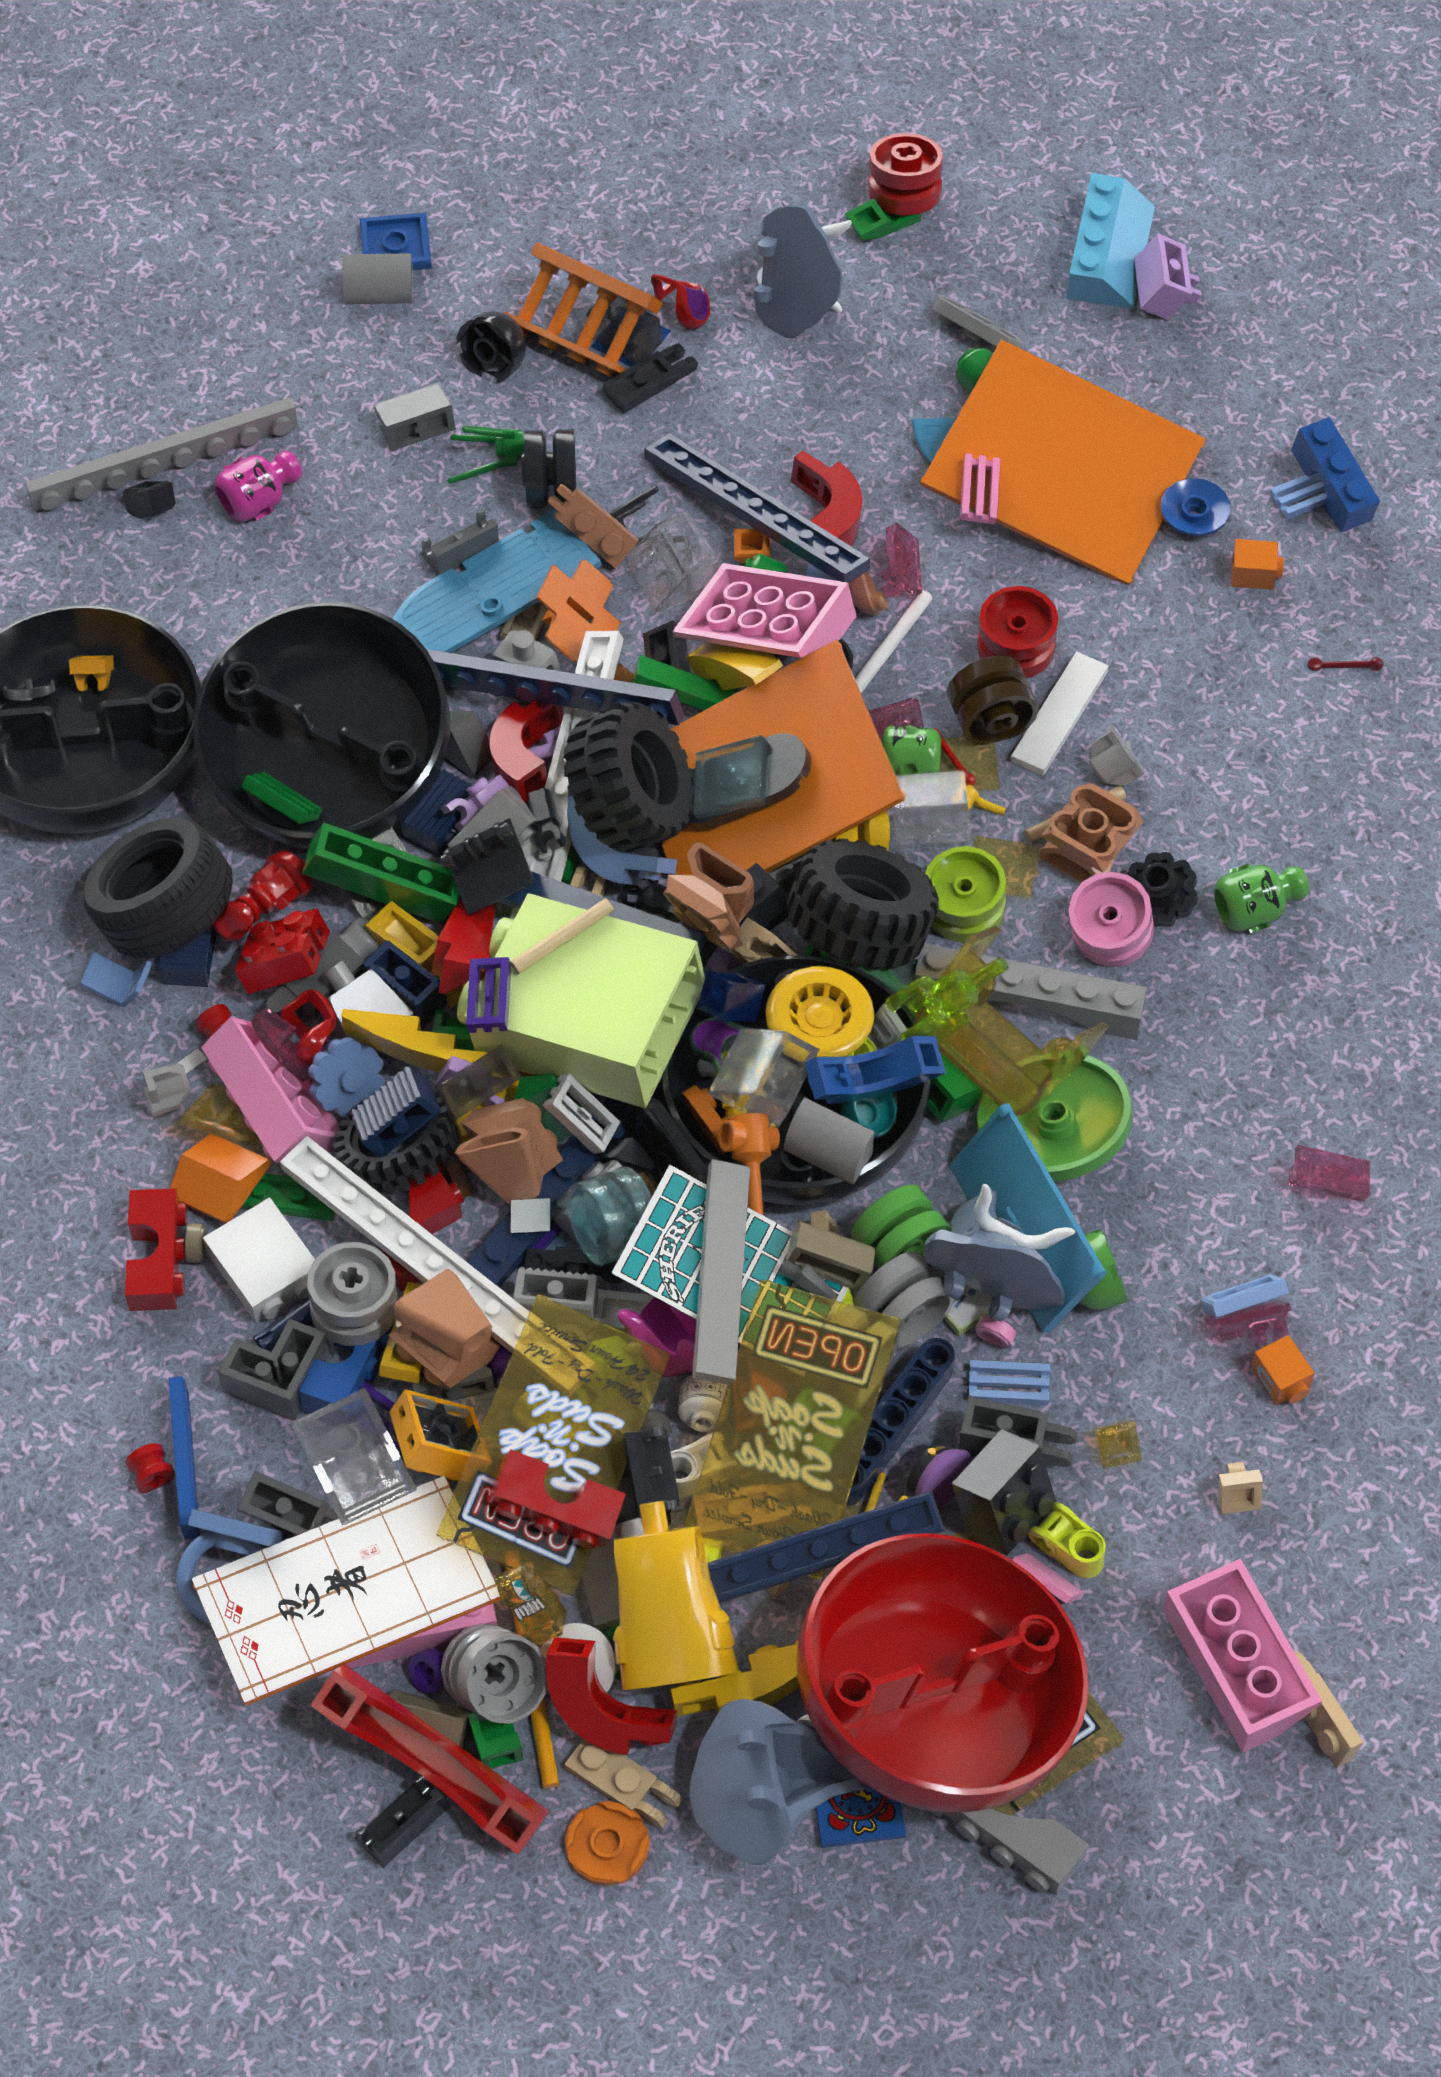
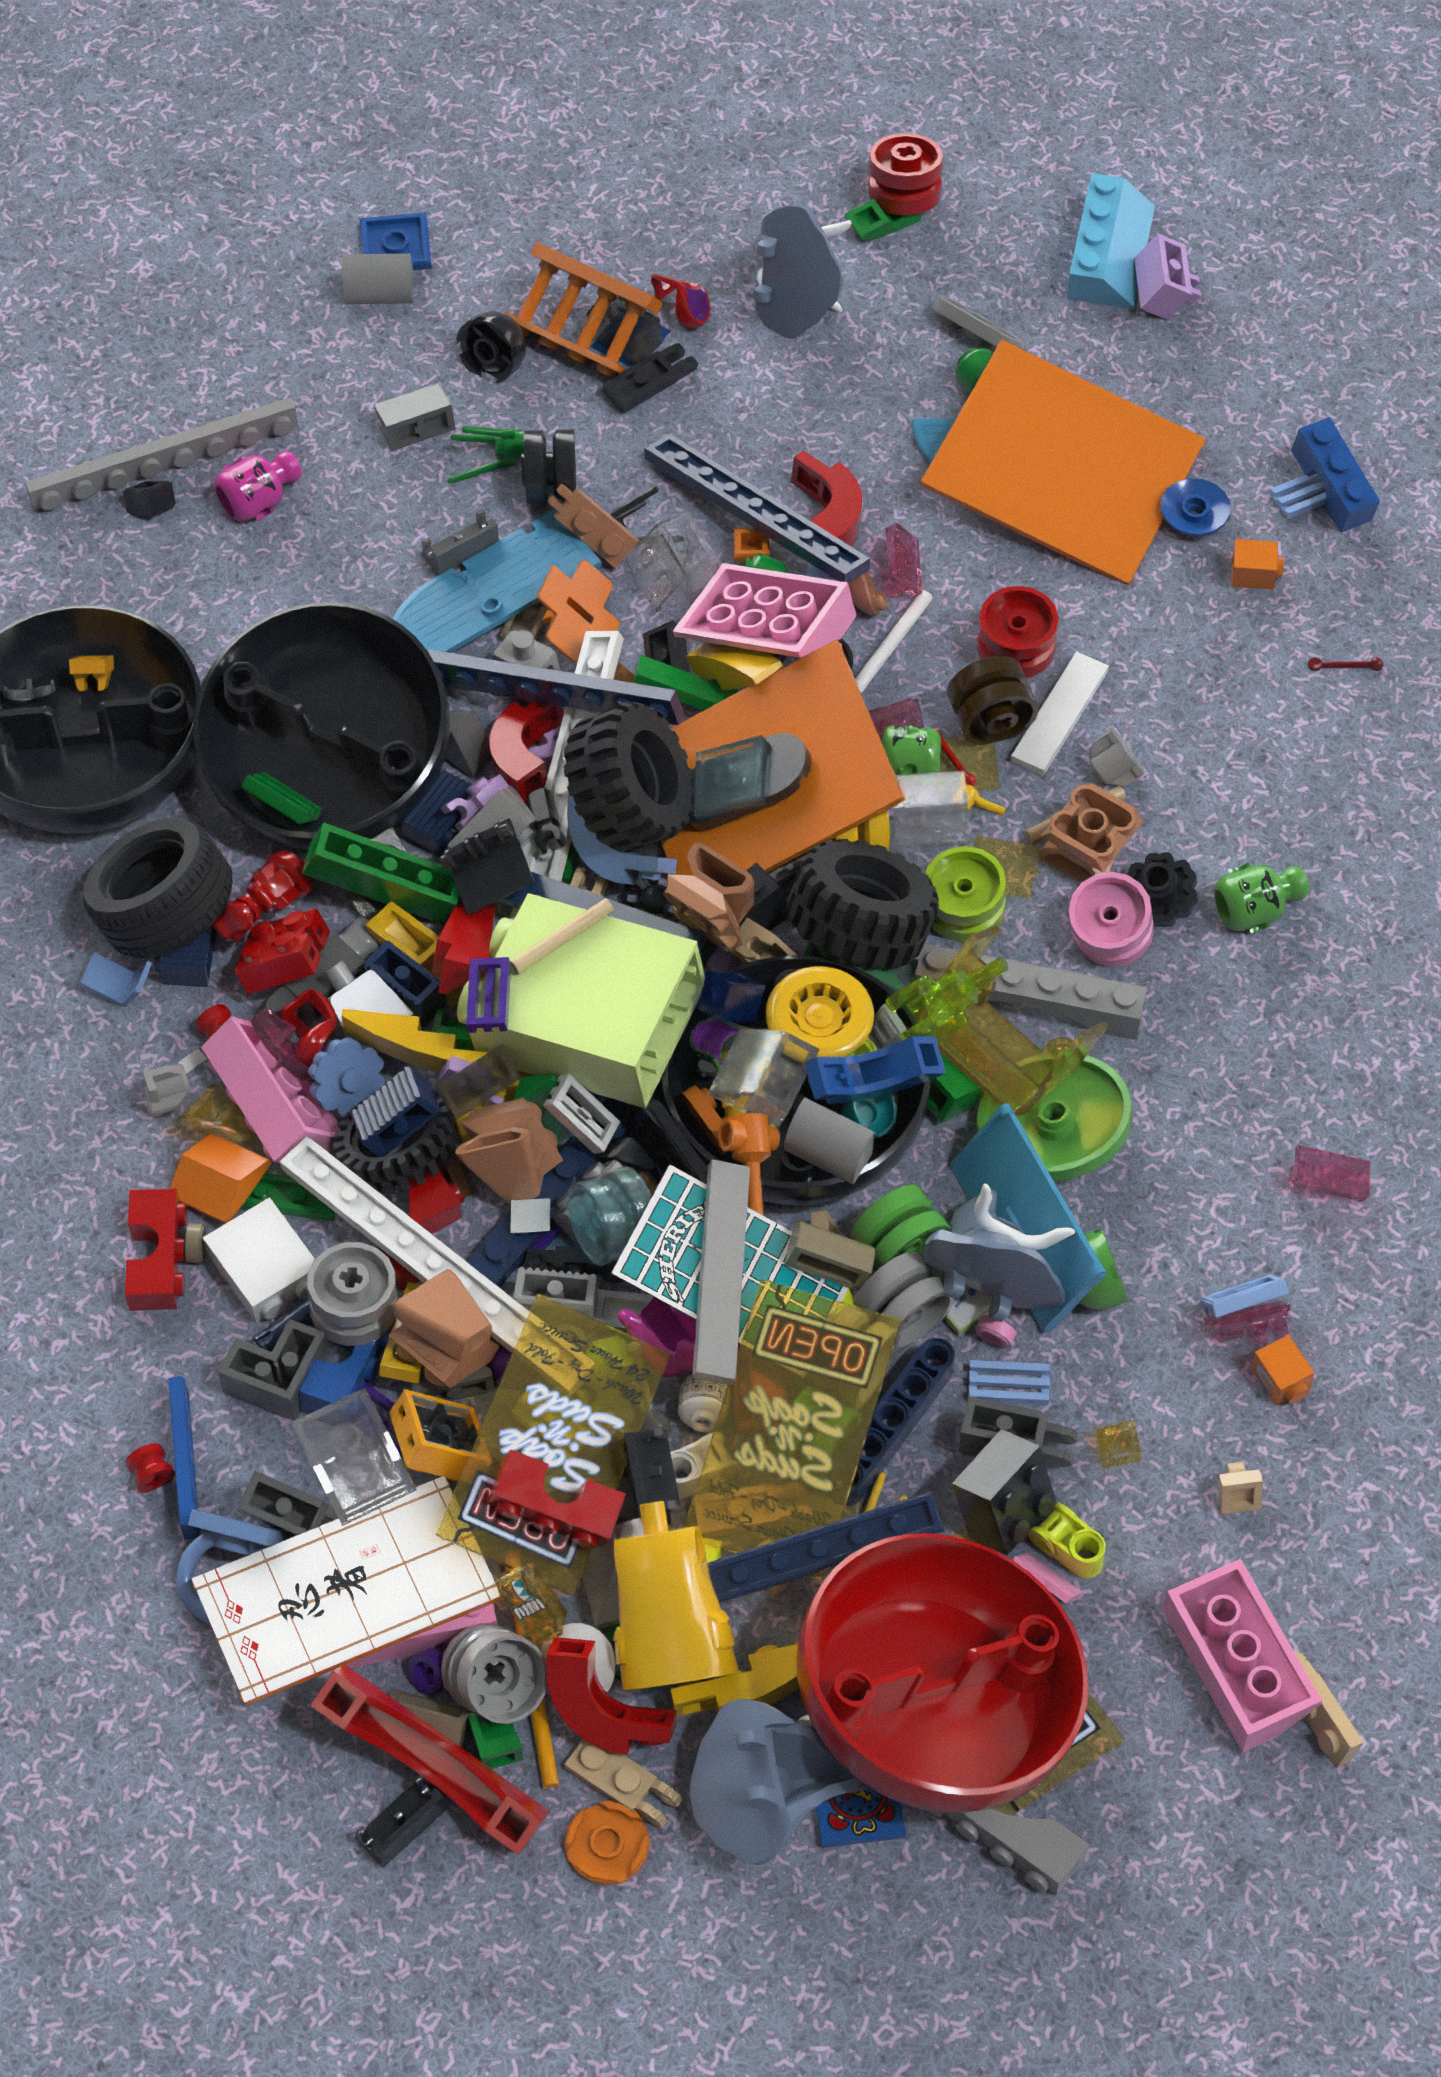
(807, 1279): dark grey bar -> none
(937, 1471): medium lavender piece -> none
(982, 465): bright pink tile -> none

